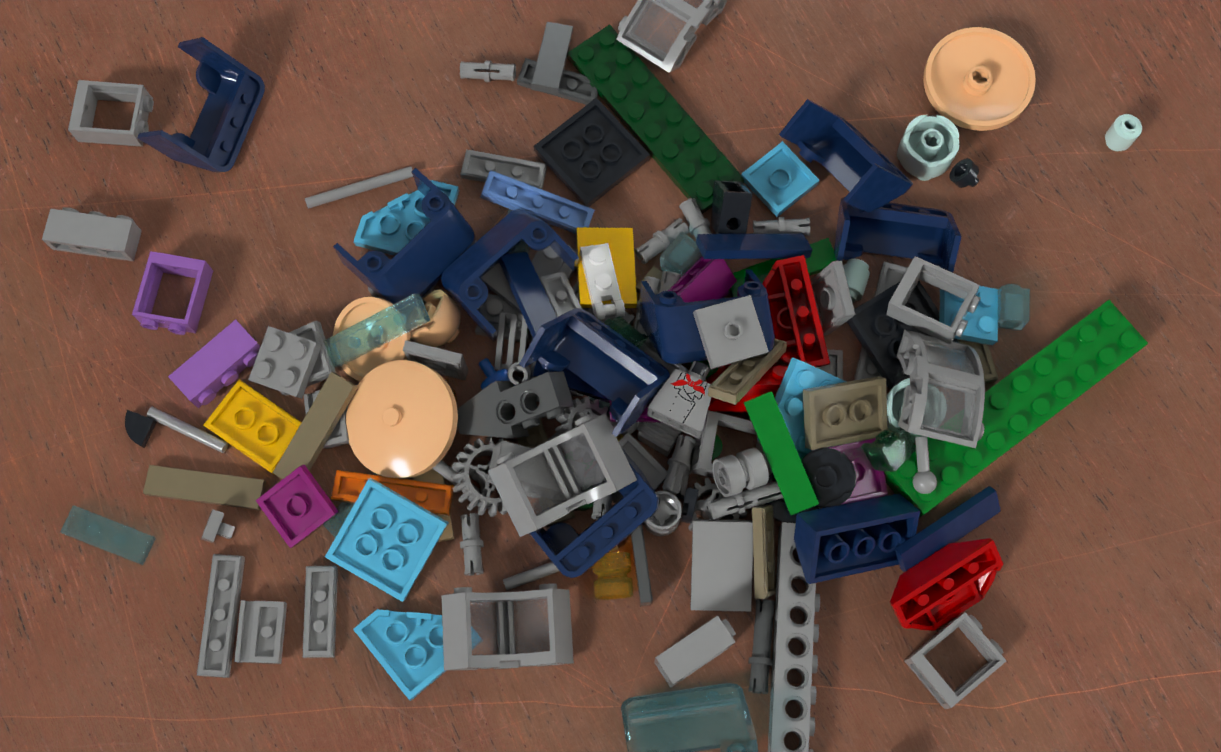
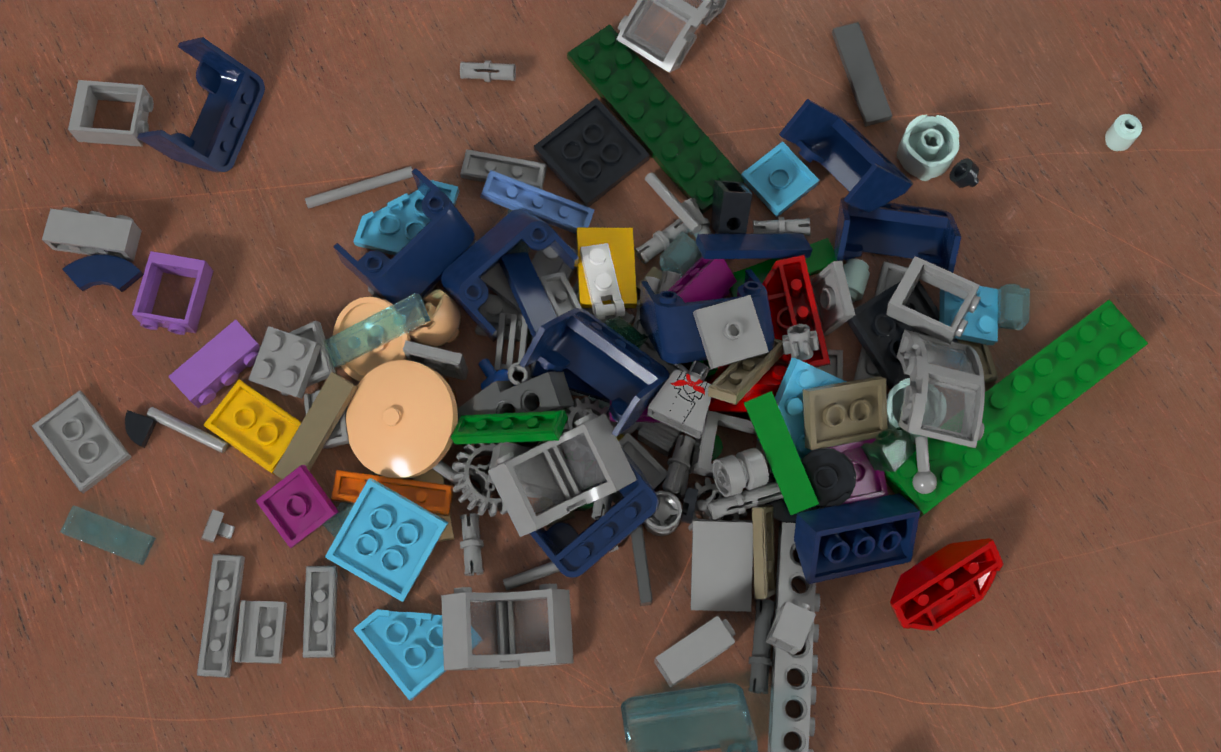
(81, 441): none -> light grey tile
(102, 270): none -> dark blue tile
(203, 487): dark tan tile -> none
(510, 427): none -> green tile
(552, 58): dark grey tile -> none
(572, 87): dark grey tile -> none
(613, 577): clear yellow wheel -> none
(673, 203): none -> light grey bar
(791, 626): none -> light grey brick
(800, 342): none -> light grey gear
(861, 74): none -> dark grey tile
(934, 682): light grey window -> none
(948, 528): dark blue tile -> none
(979, 78): light nougat dish -> none

